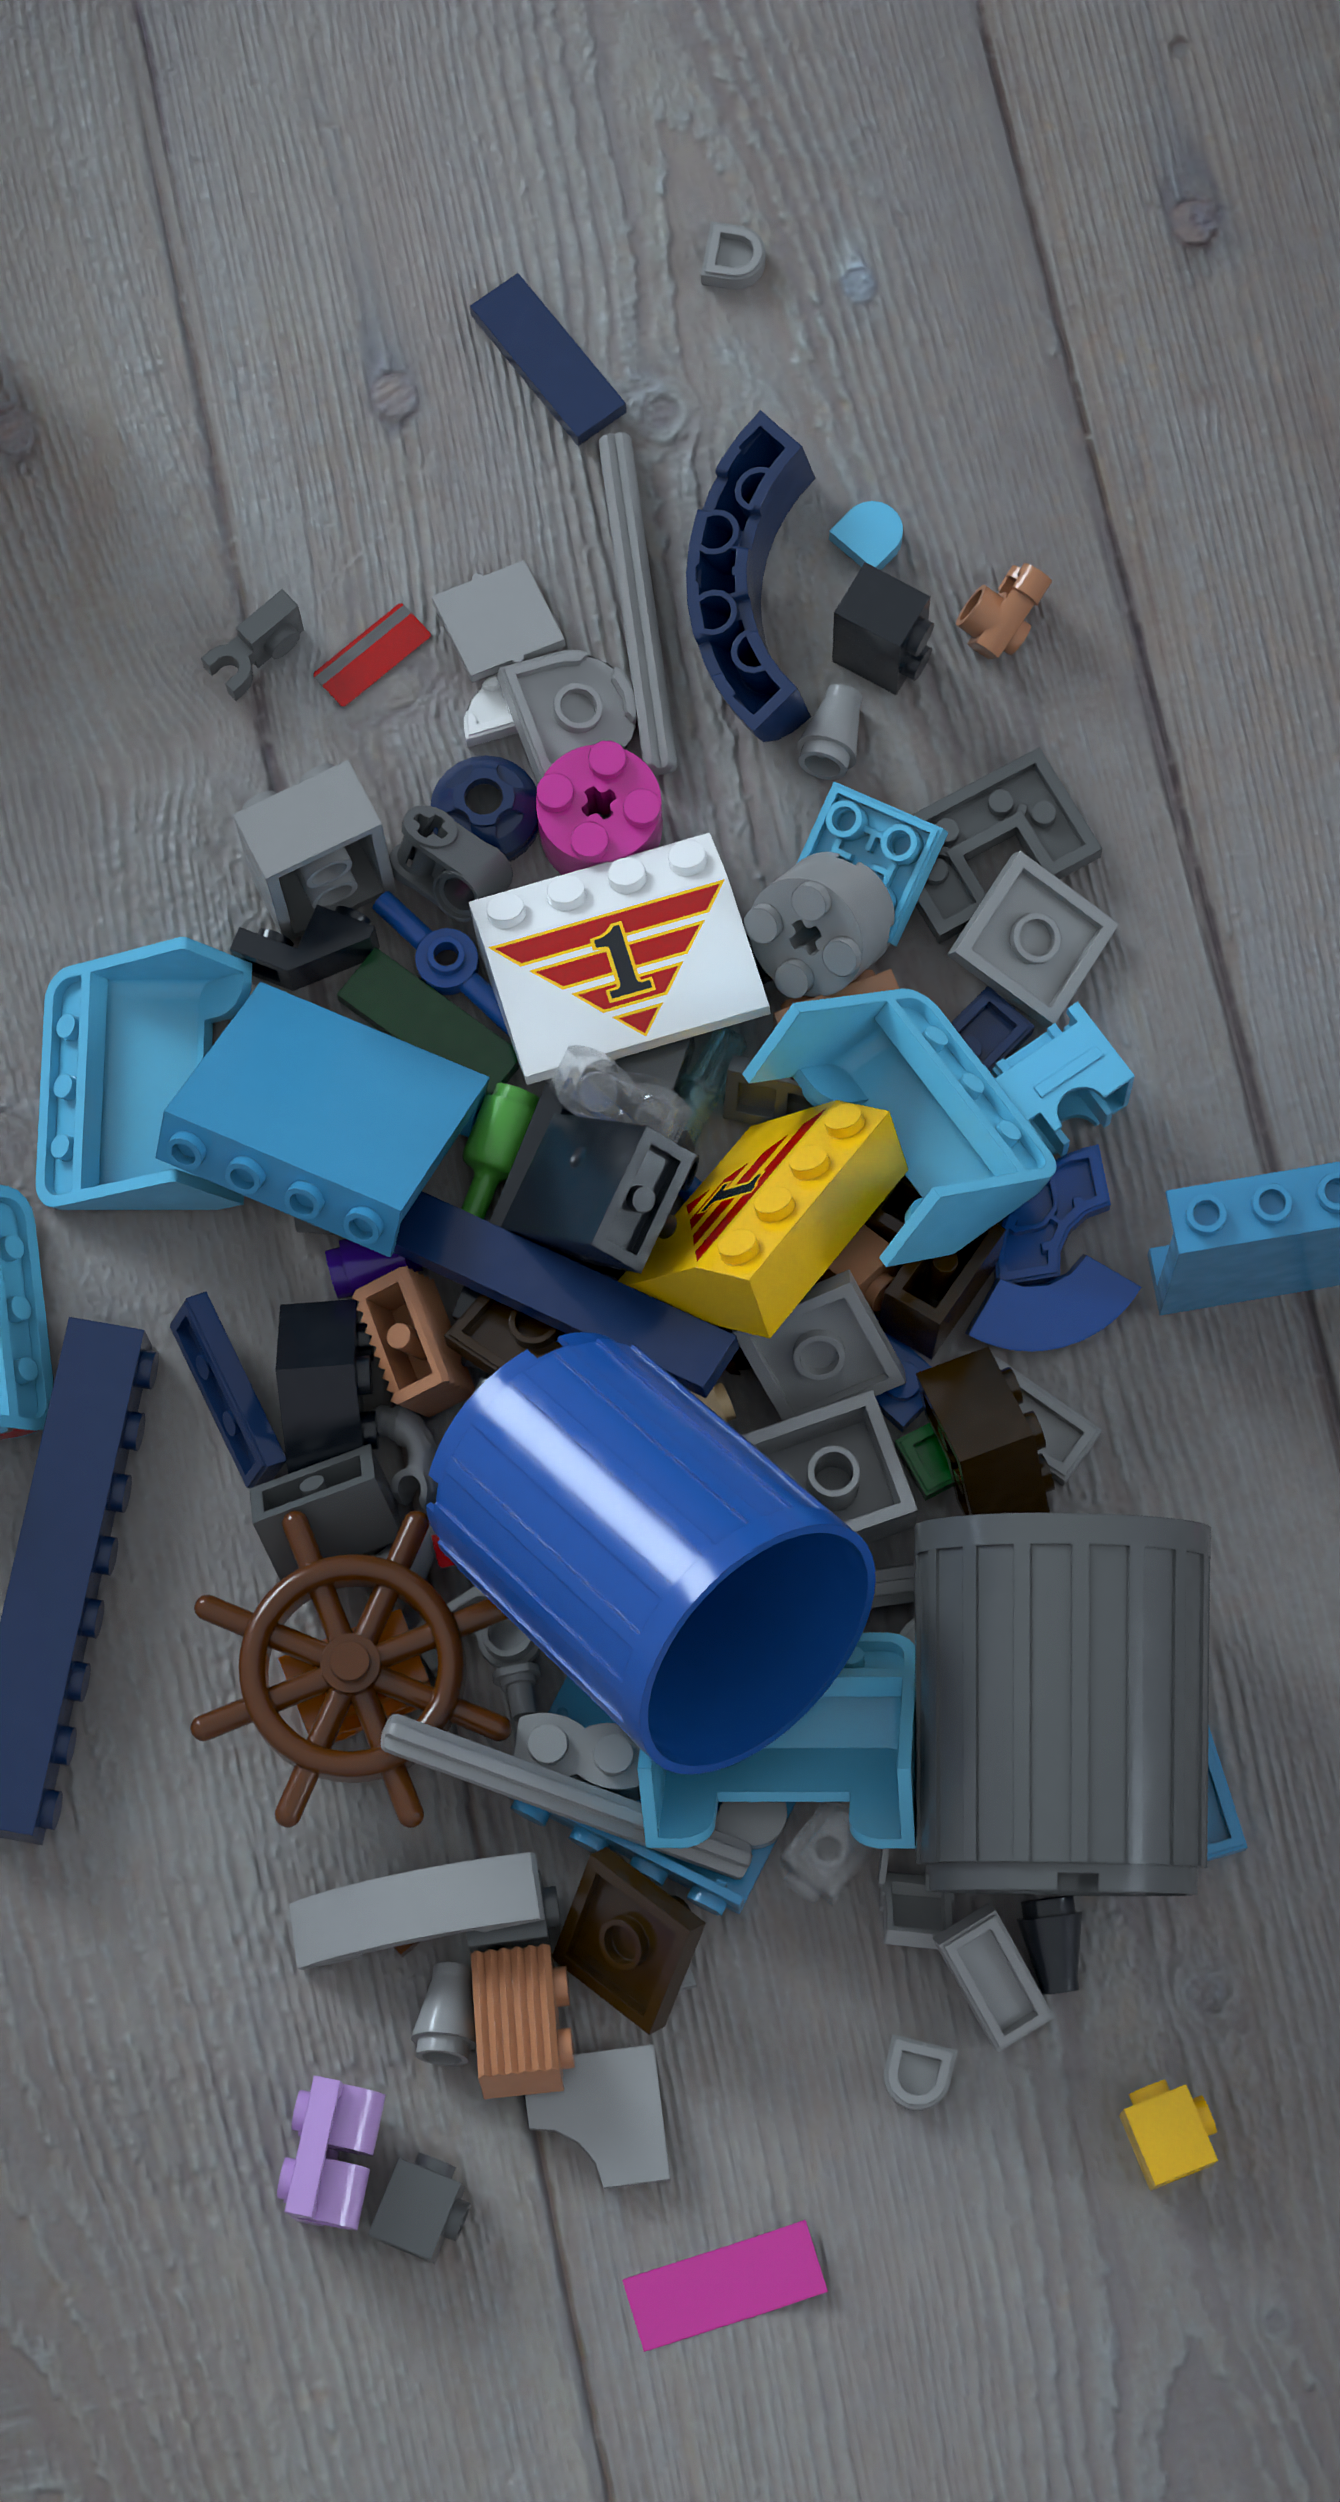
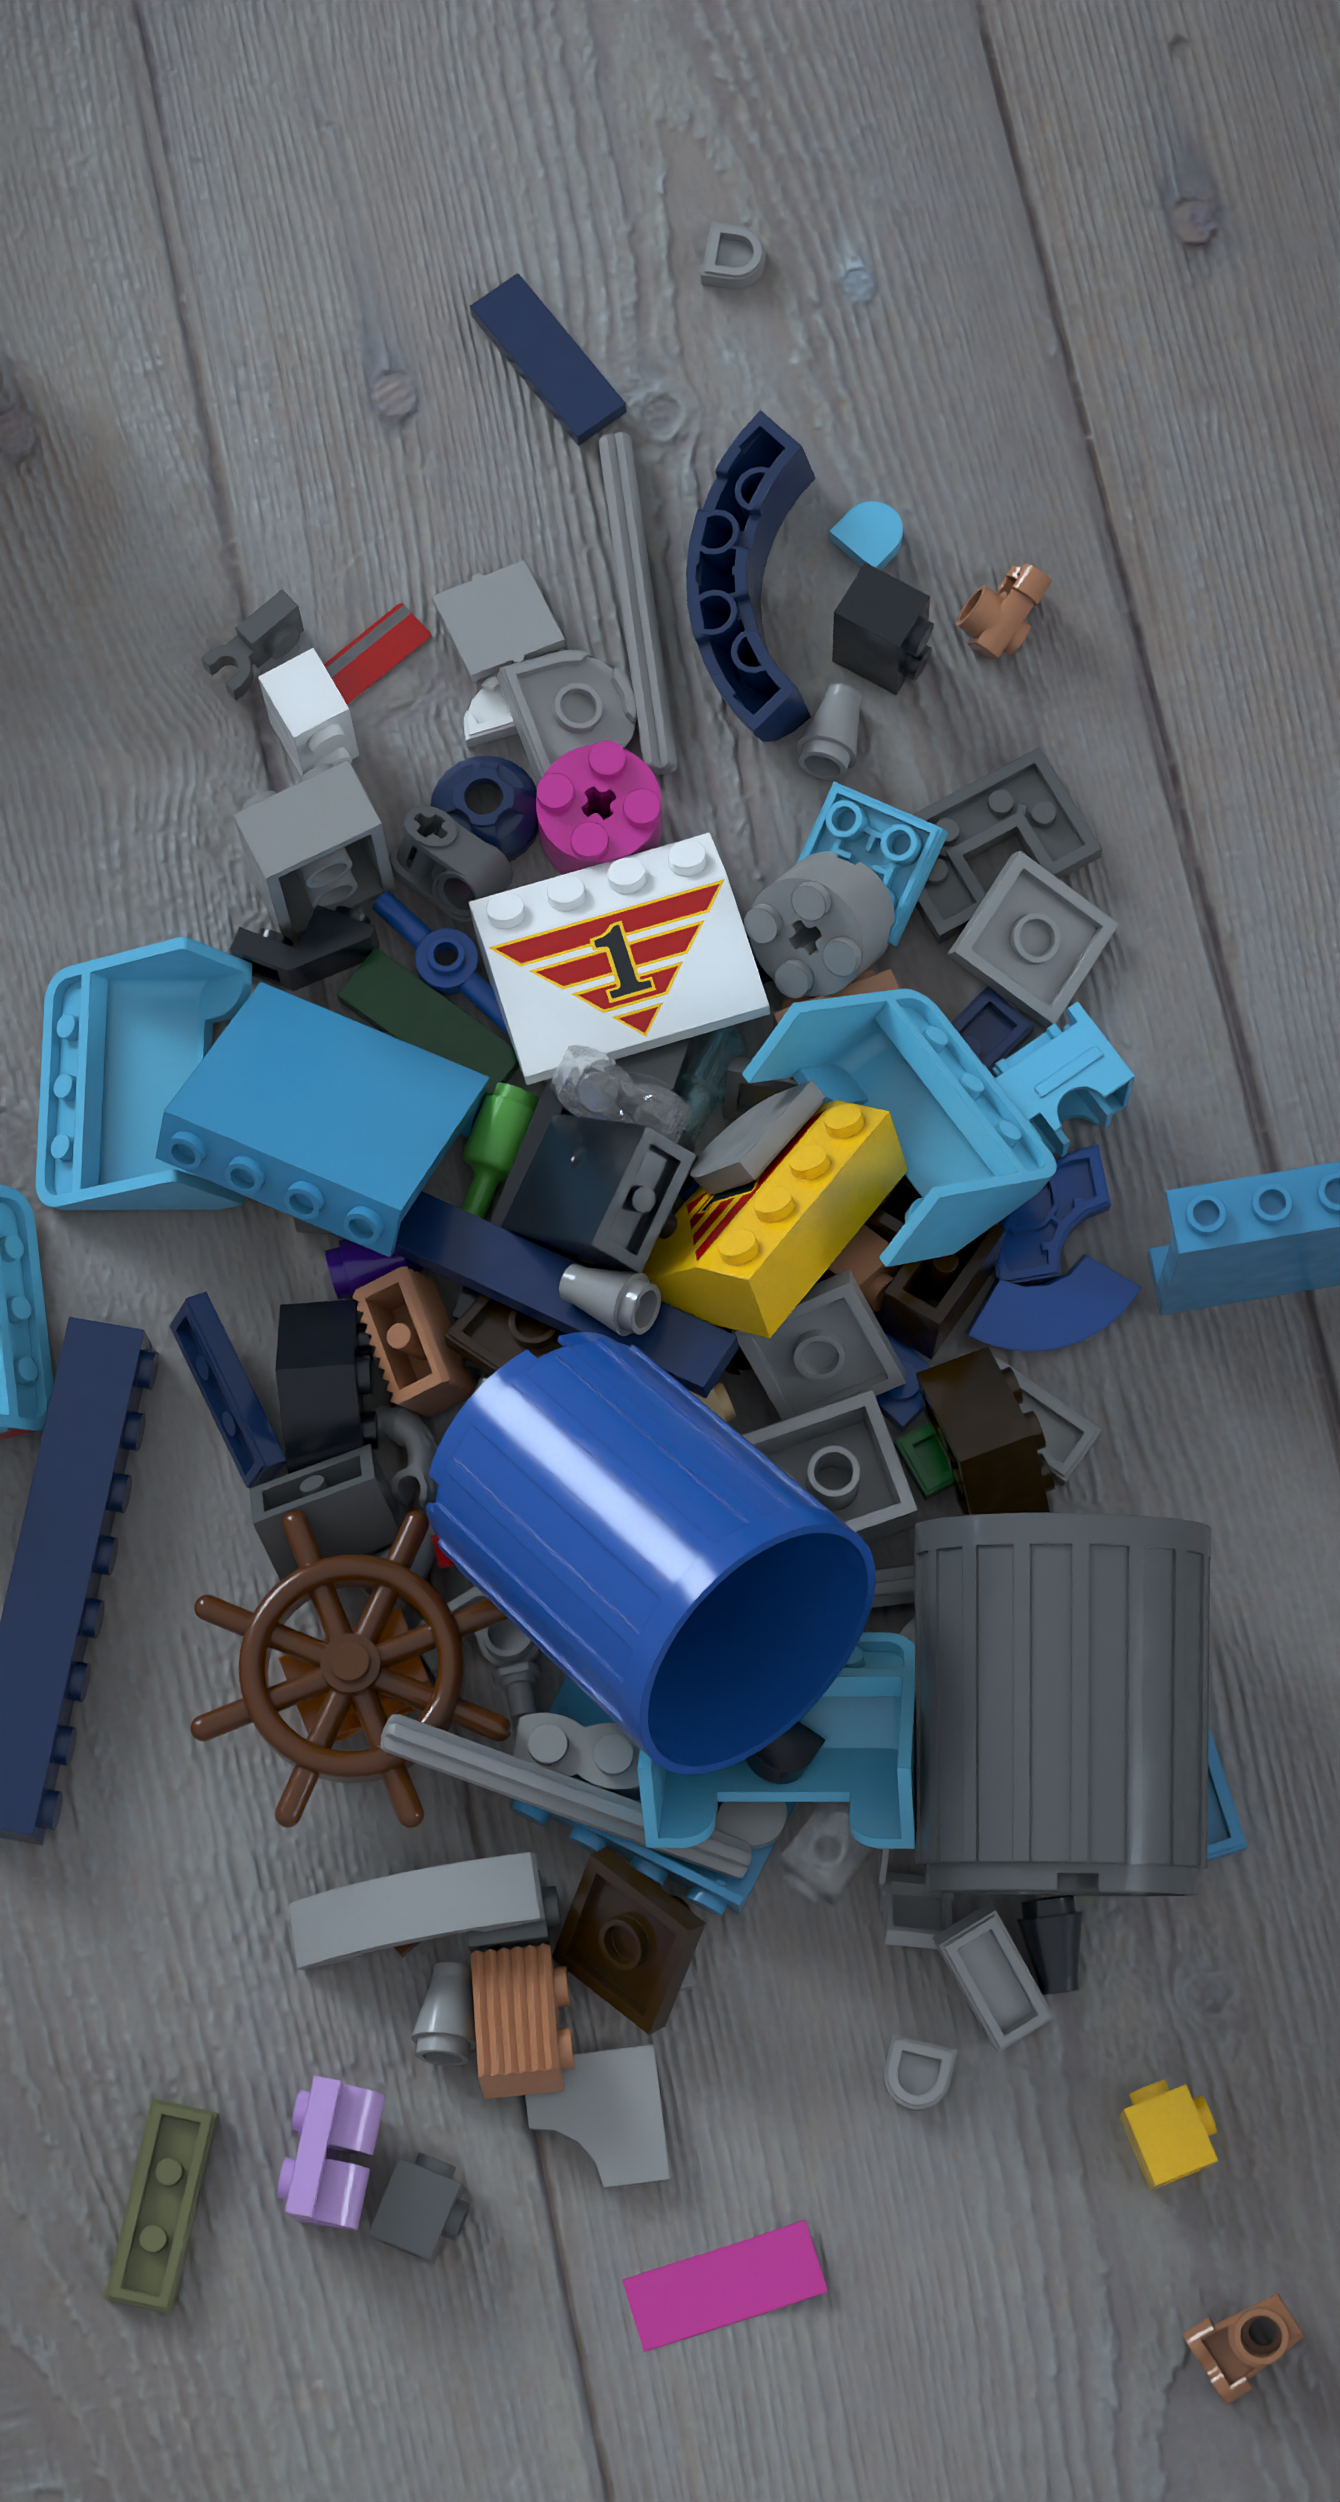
(162, 2206): none -> olive tile
(308, 713): none -> white brick
(614, 1297): none -> light grey cone
(755, 1139): none -> light grey tile
(787, 1756): none -> black tile
(1231, 2352): none -> nougat plate

